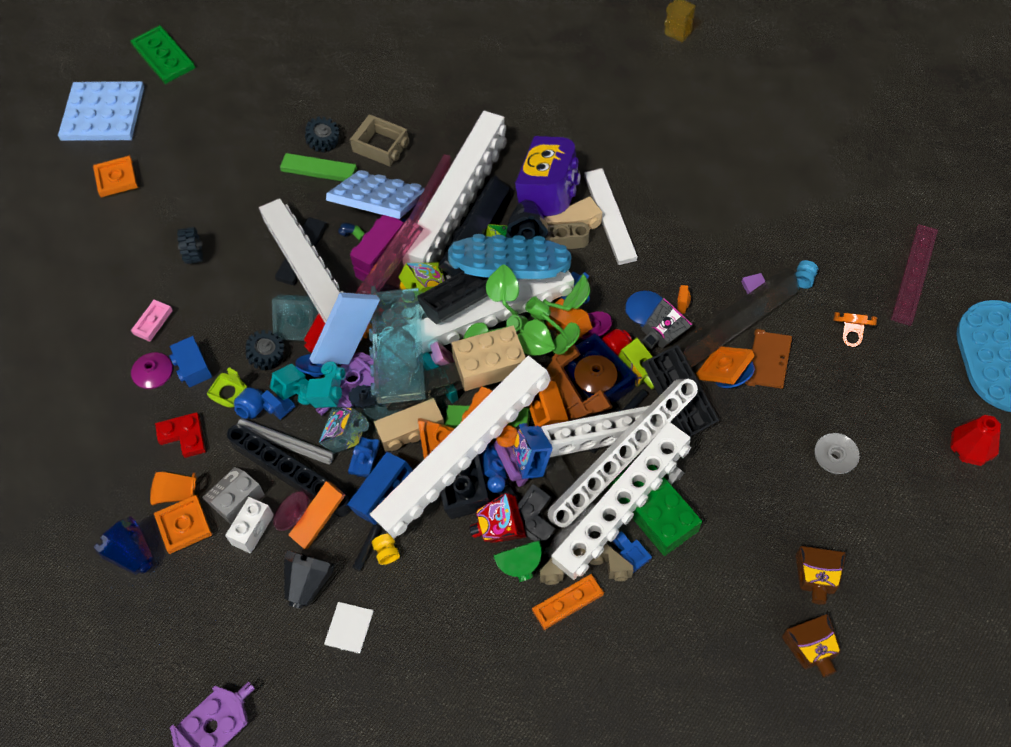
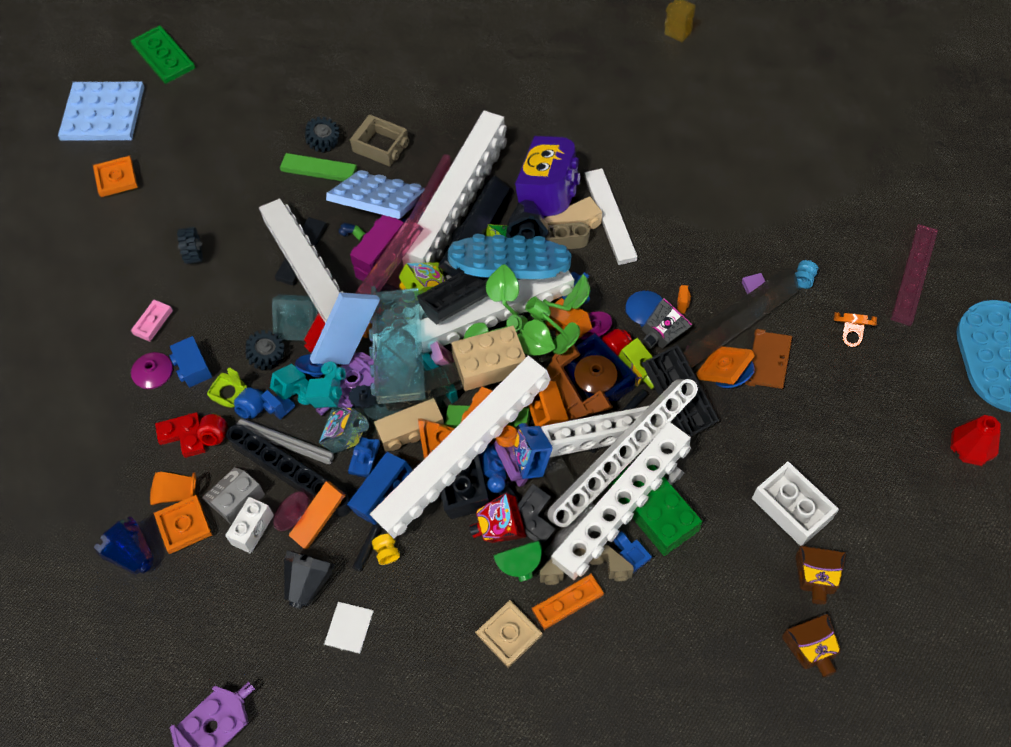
(212, 429): none -> red head
(509, 633): none -> tan tile
(794, 503): none -> white brick
(838, 445): light grey dish -> none

